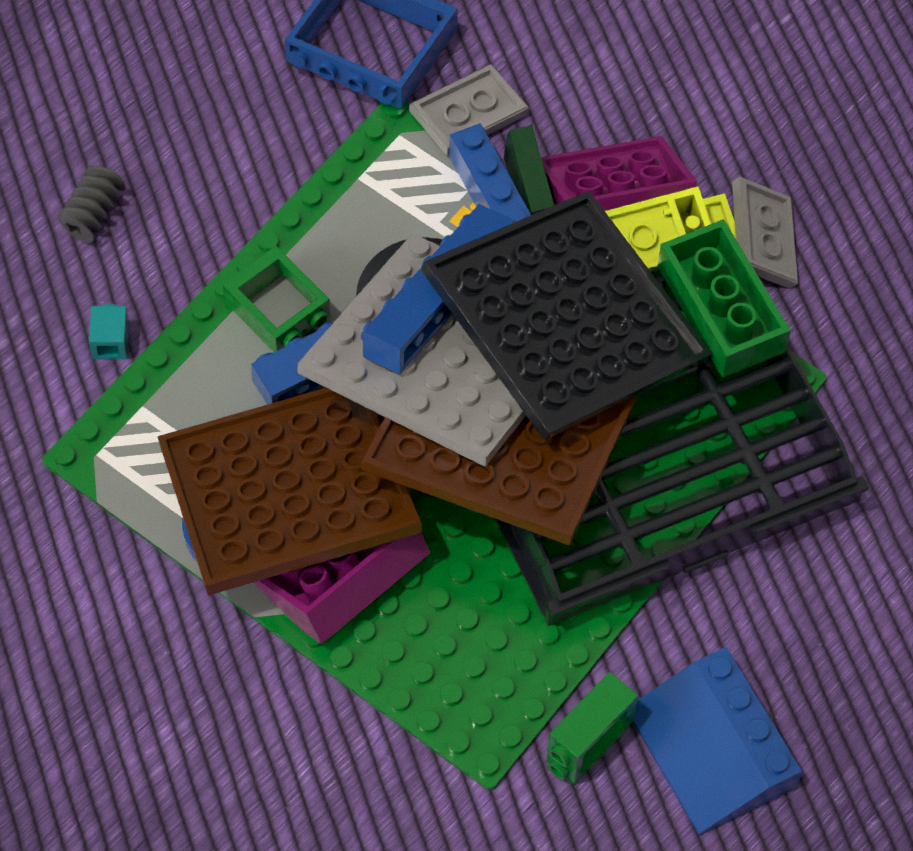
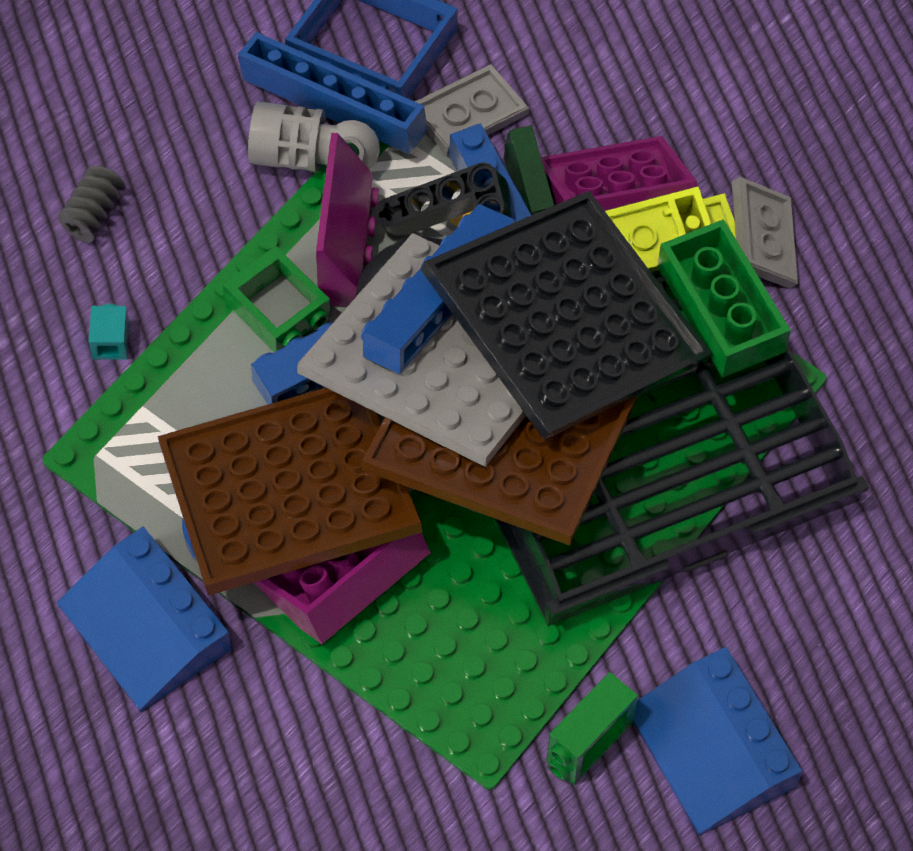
(144, 620): none -> blue slope
(300, 138): none -> light grey cylinder
(338, 92): none -> blue brick
(344, 223): none -> magenta slope
(403, 214): none -> black beam

